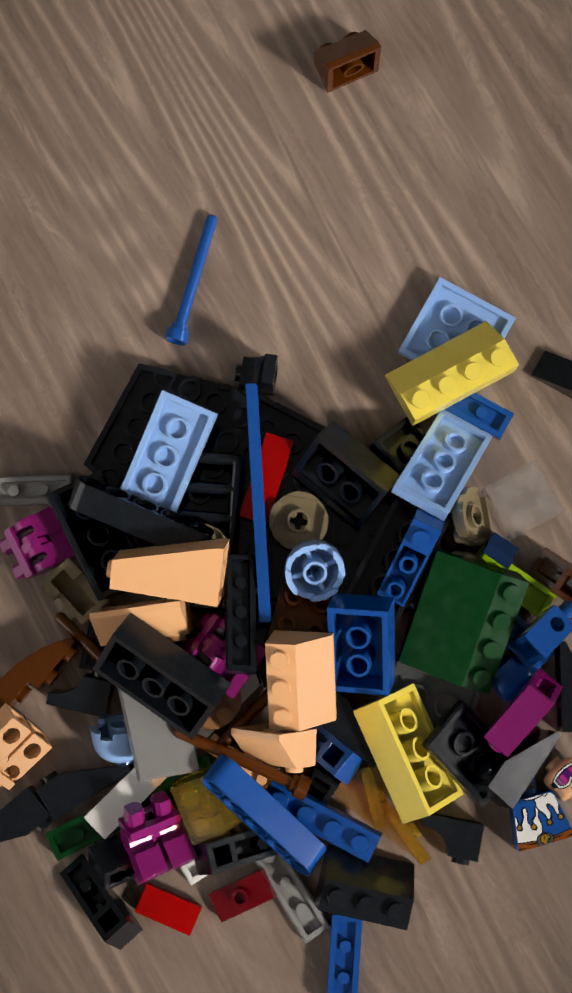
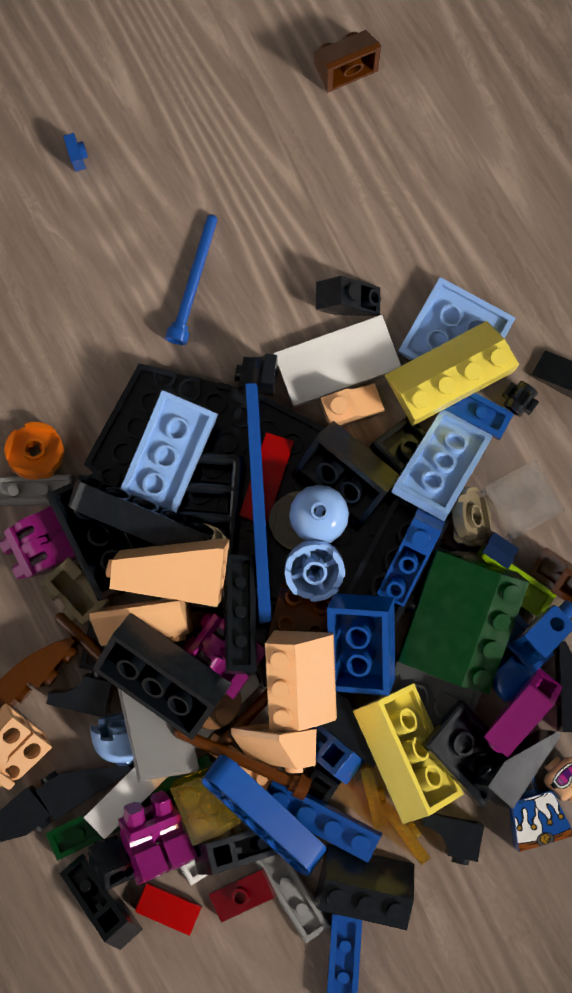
(38, 466): none -> orange plate
(76, 151): none -> blue plate
(314, 525): none -> light blue cylinder
(337, 361): none -> white tile
(347, 297): none -> black slope
(351, 405): none -> light nougat arch
(520, 398): none -> black gear

